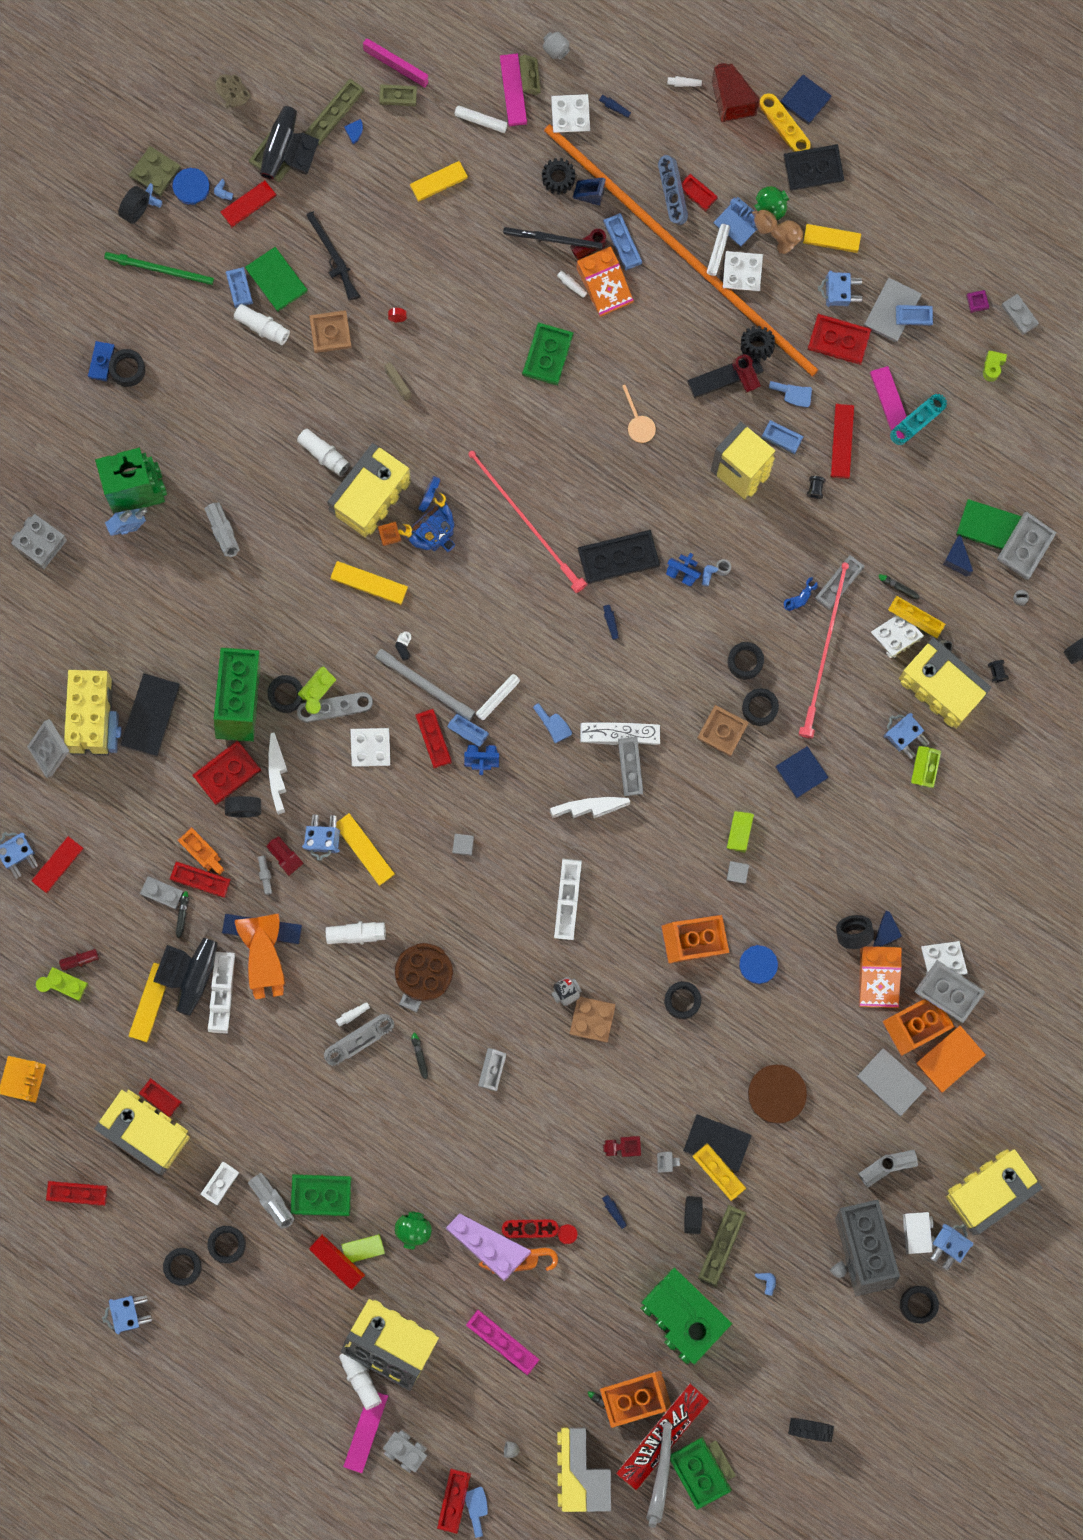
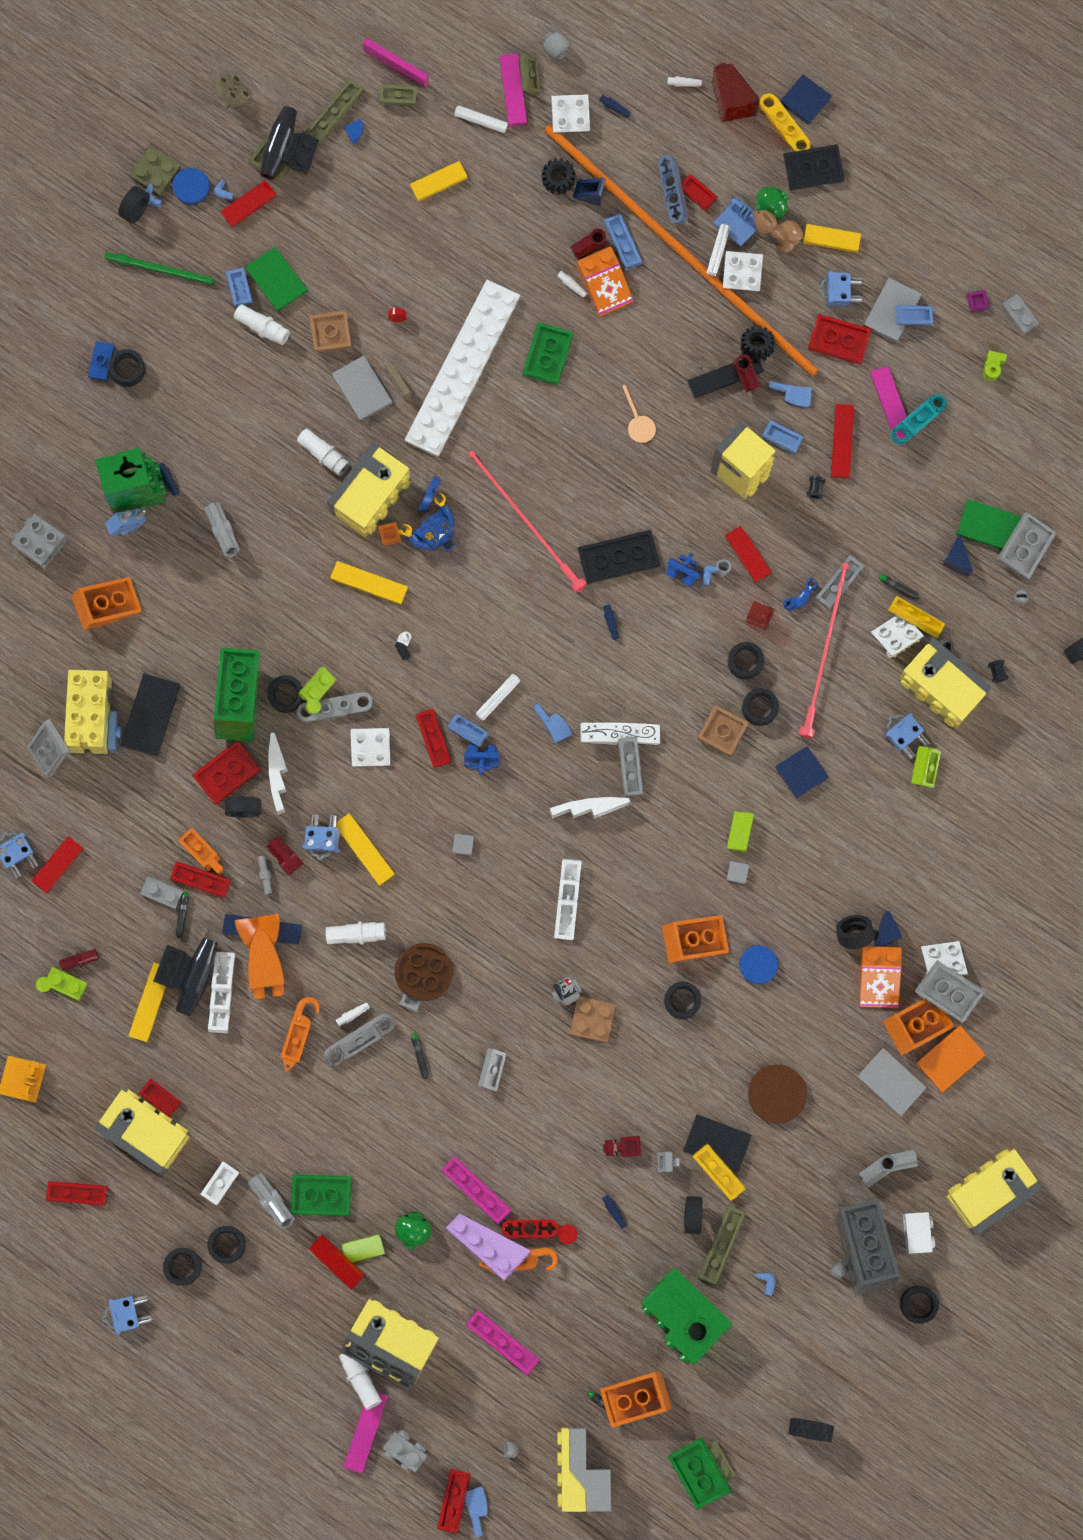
(105, 603): none -> orange slope
(167, 477): none -> dark blue animal
(297, 1034): none -> orange plate
(351, 292): black piece -> none
(362, 388): none -> light grey tile
(391, 661): light grey piece -> none
(462, 368): none -> white plate
(476, 1190): none -> dark pink tile
(542, 236): black piece -> none
(647, 1454): red sticker -> none
(658, 1497): light grey animal -> none
(748, 554): none -> red tile
(759, 615): none -> clear red panel
(952, 1244): medium blue piece -> none

